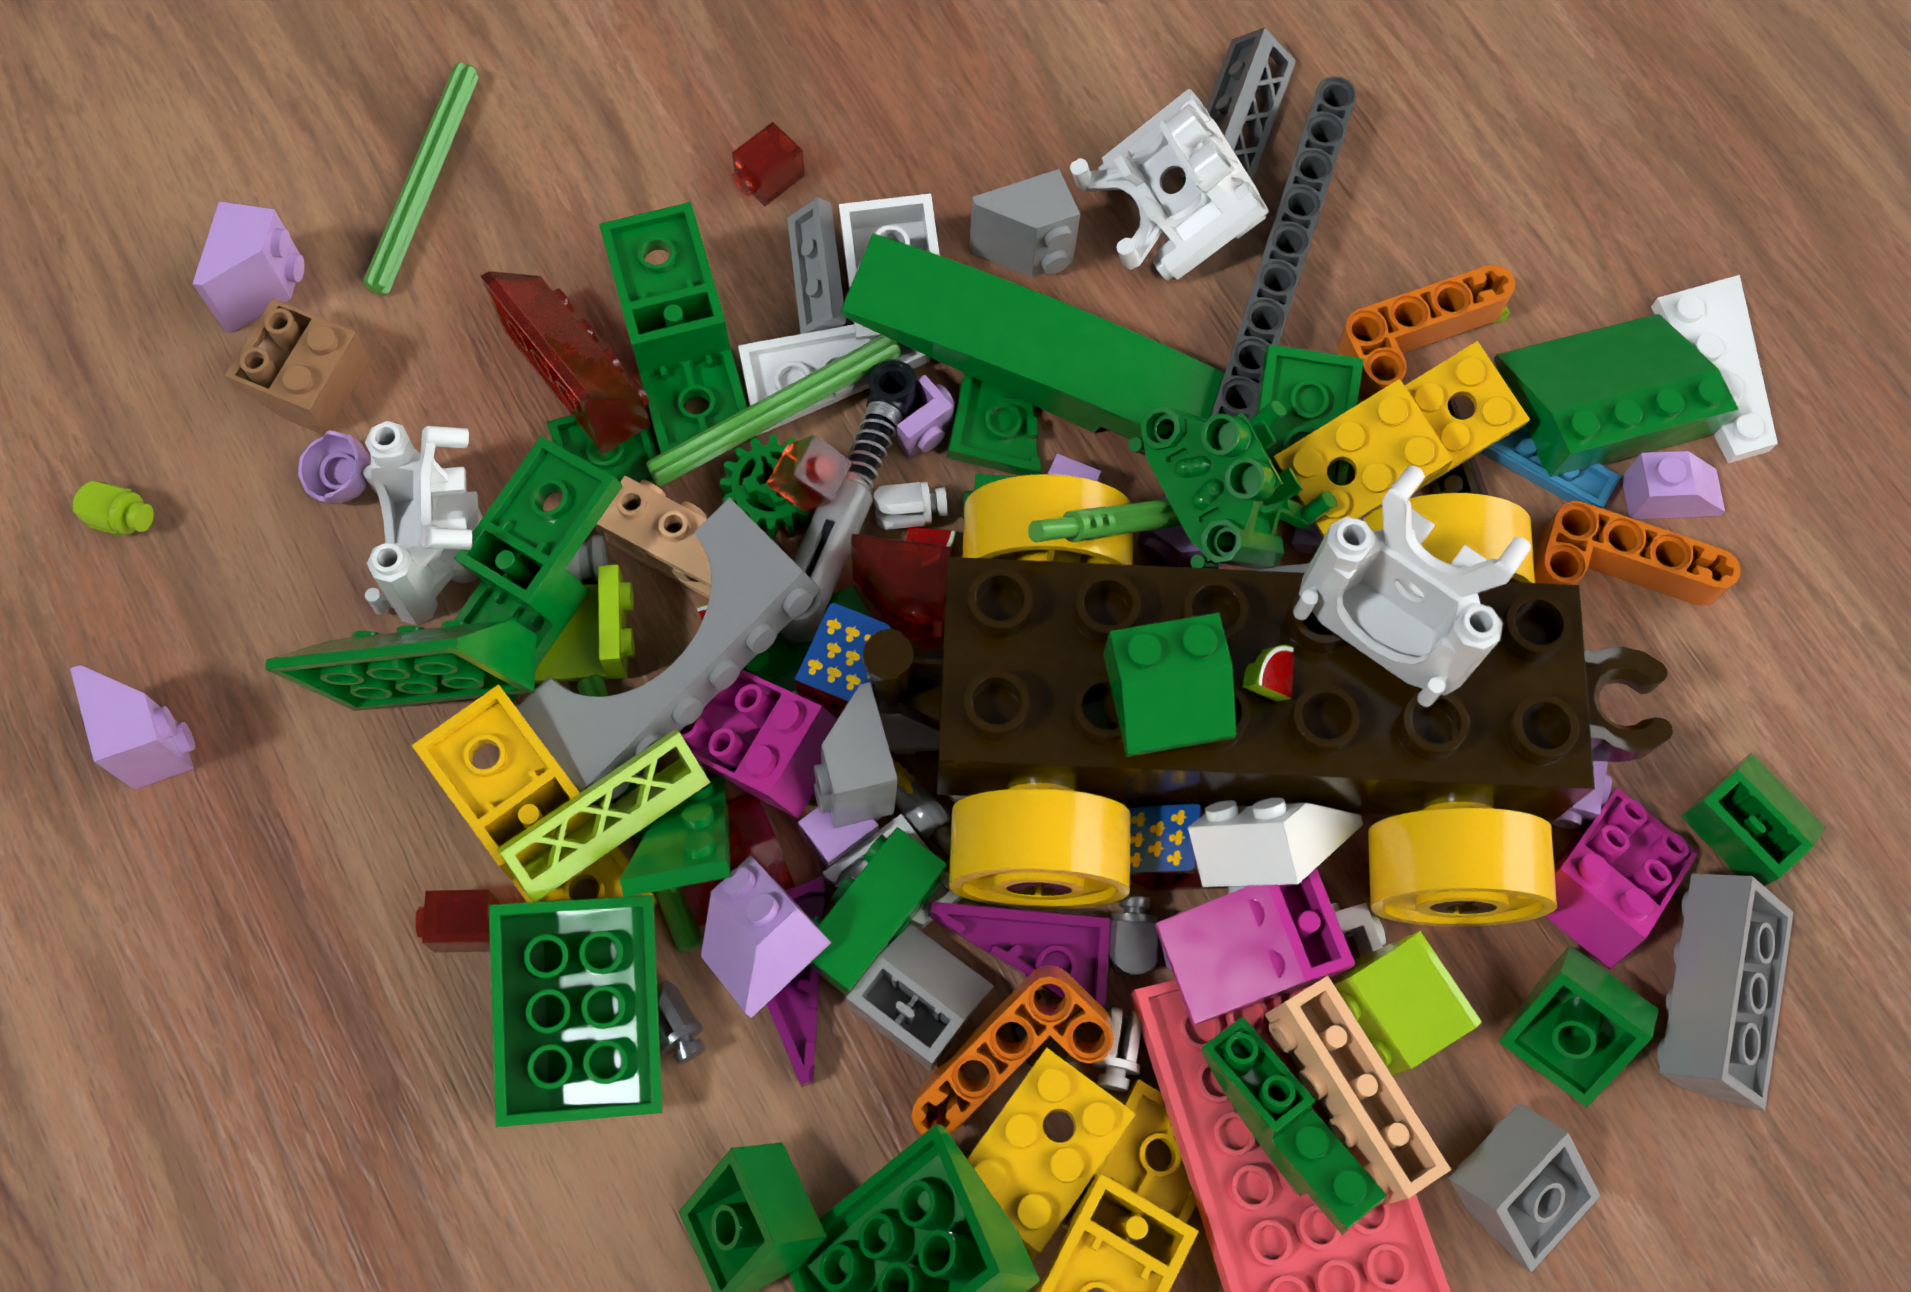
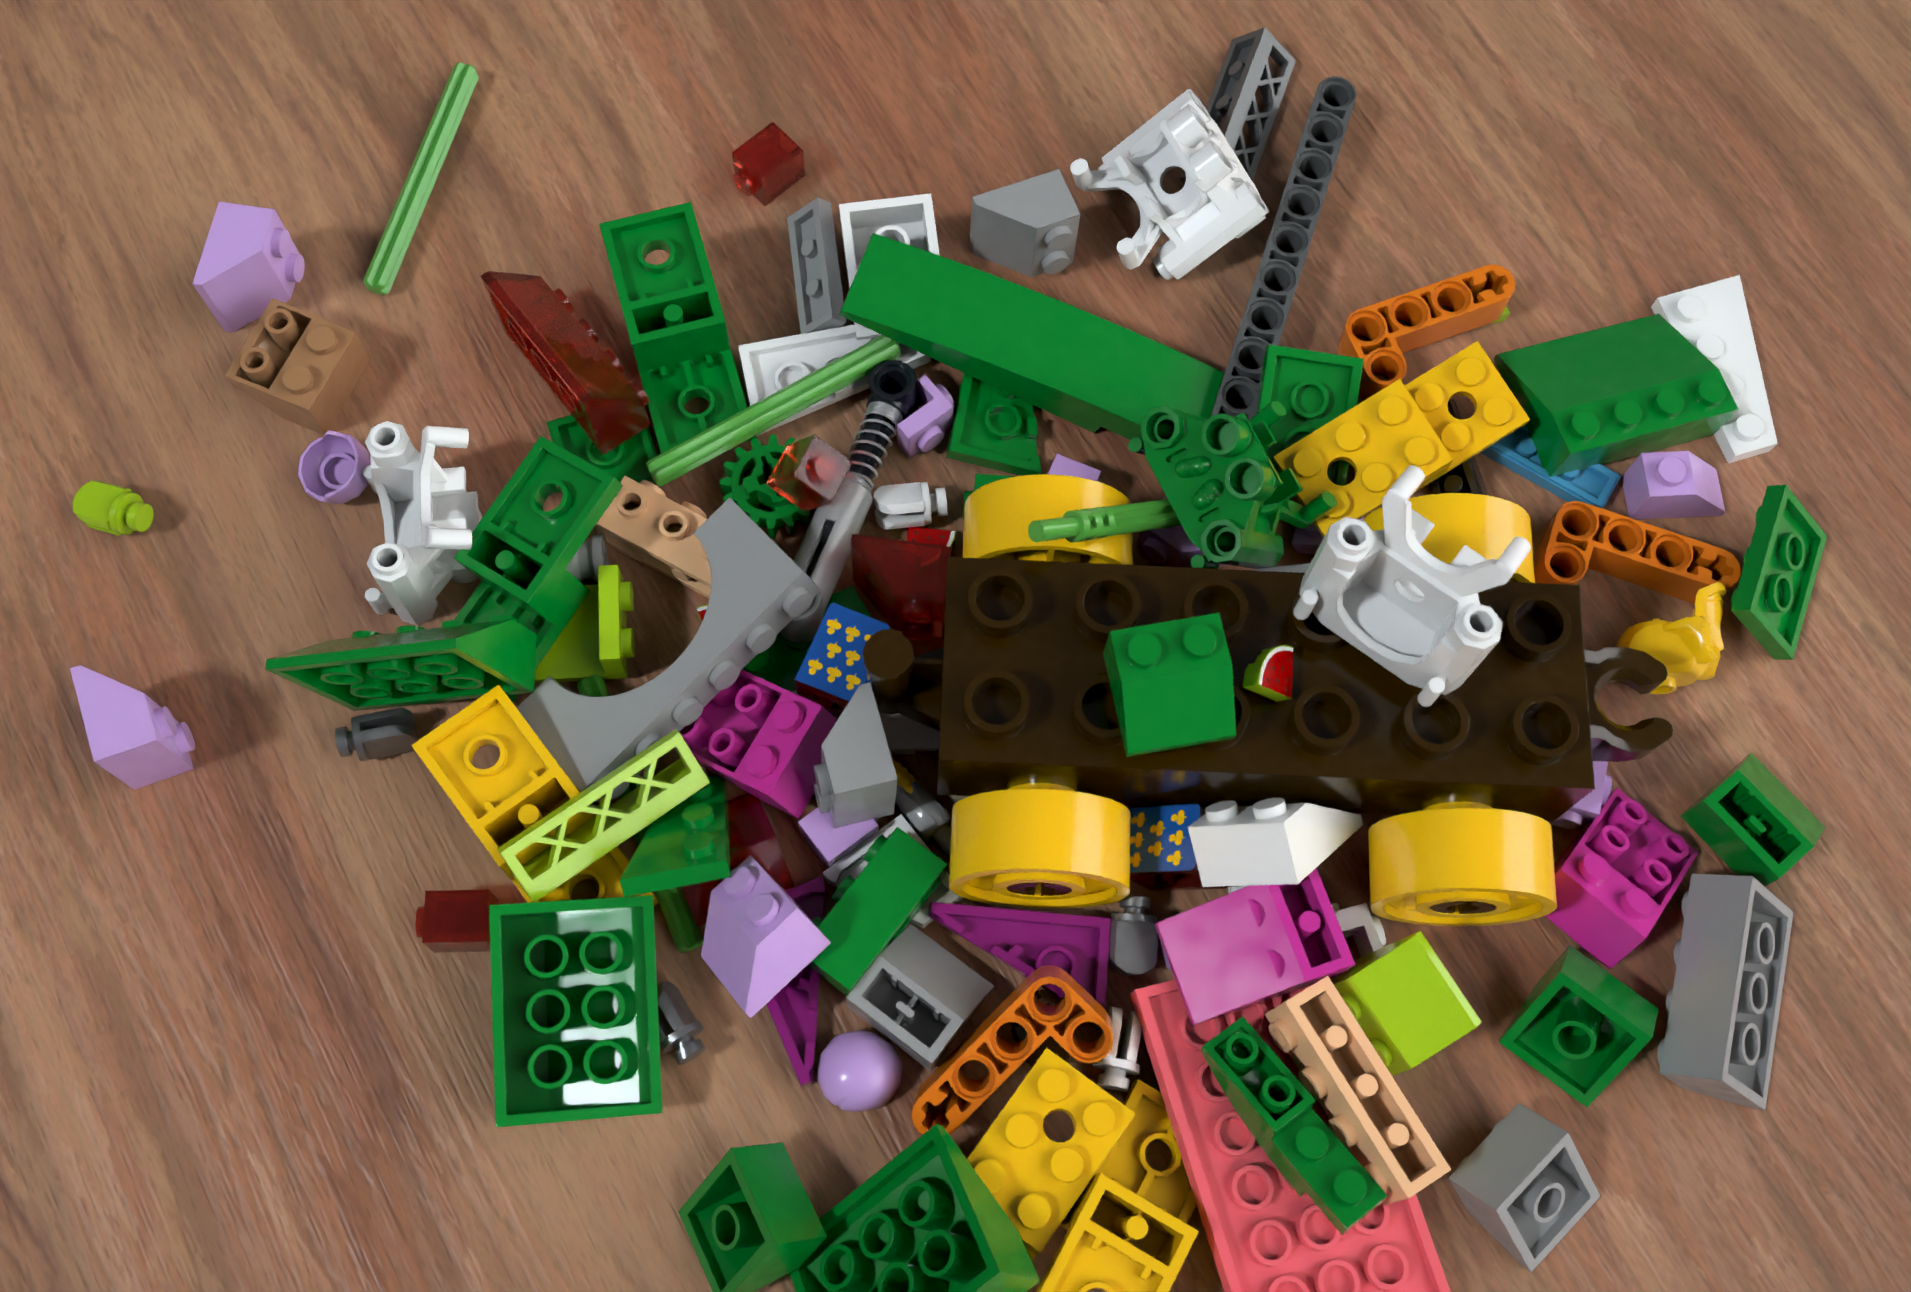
(378, 734): none -> flat silver arm
(859, 1071): none -> lavender hair
(1685, 646): none -> yellow head
(1779, 572): none -> green plate

